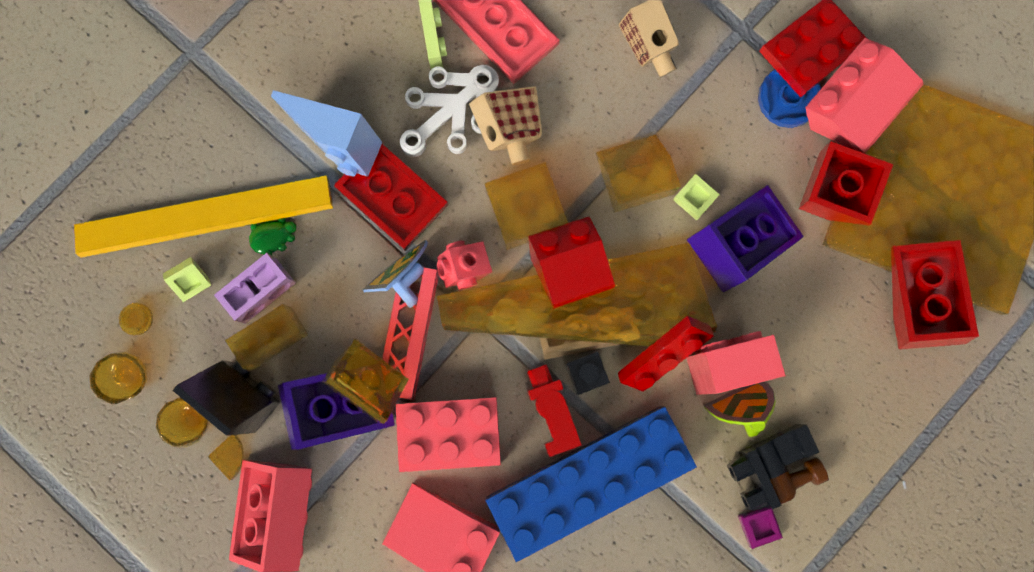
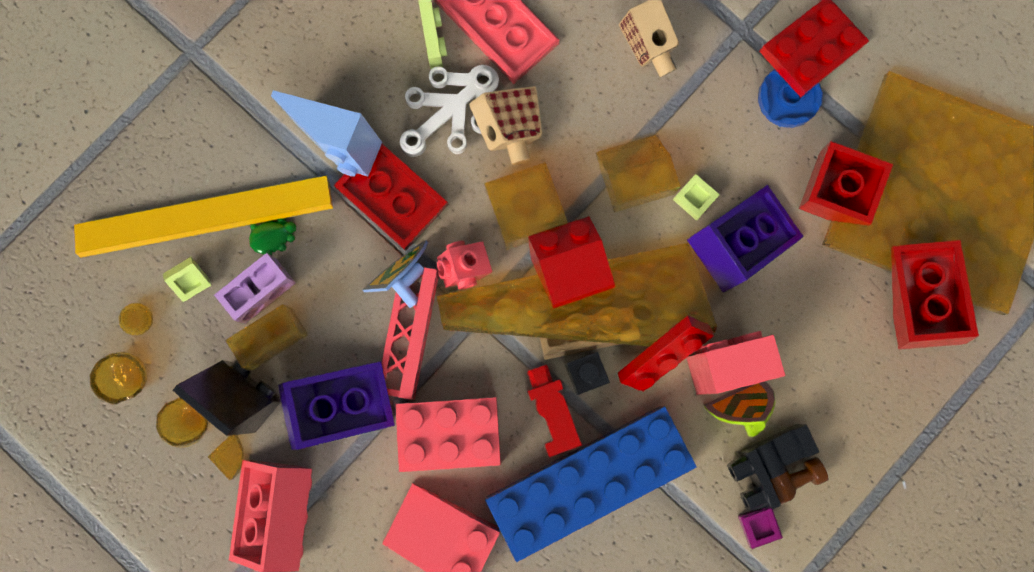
(366, 381): clear yellow slope -> none
(863, 96): coral slope -> none

